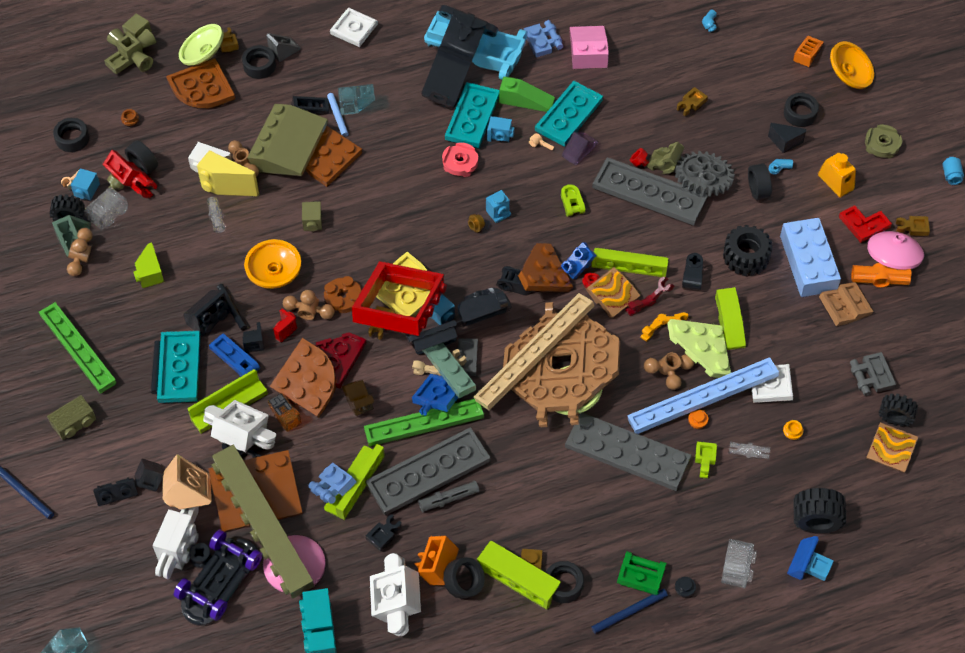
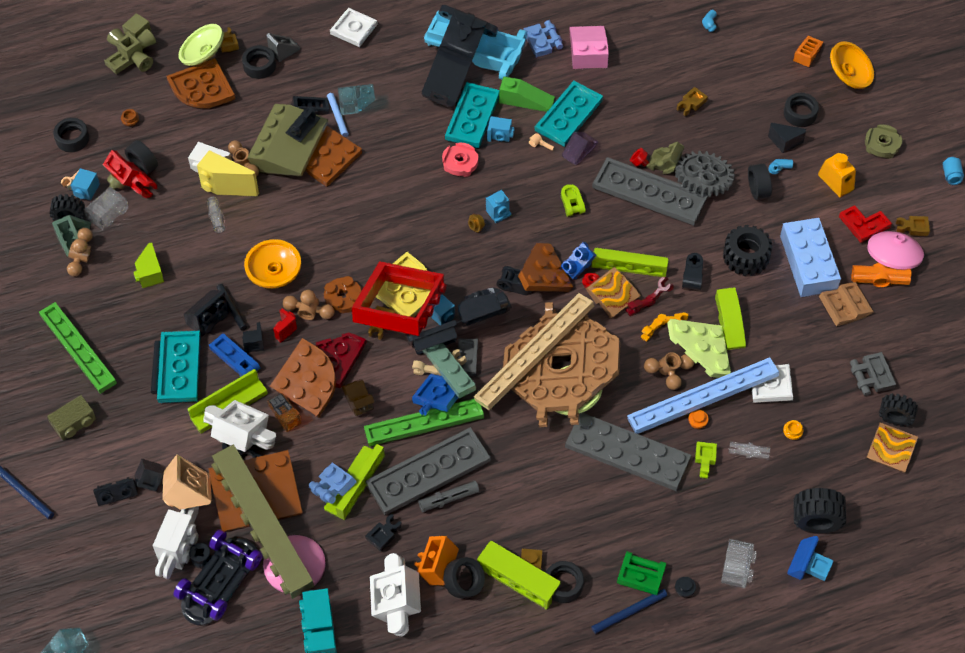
(303, 124): none -> black hinge
(311, 216): olive brick -> none

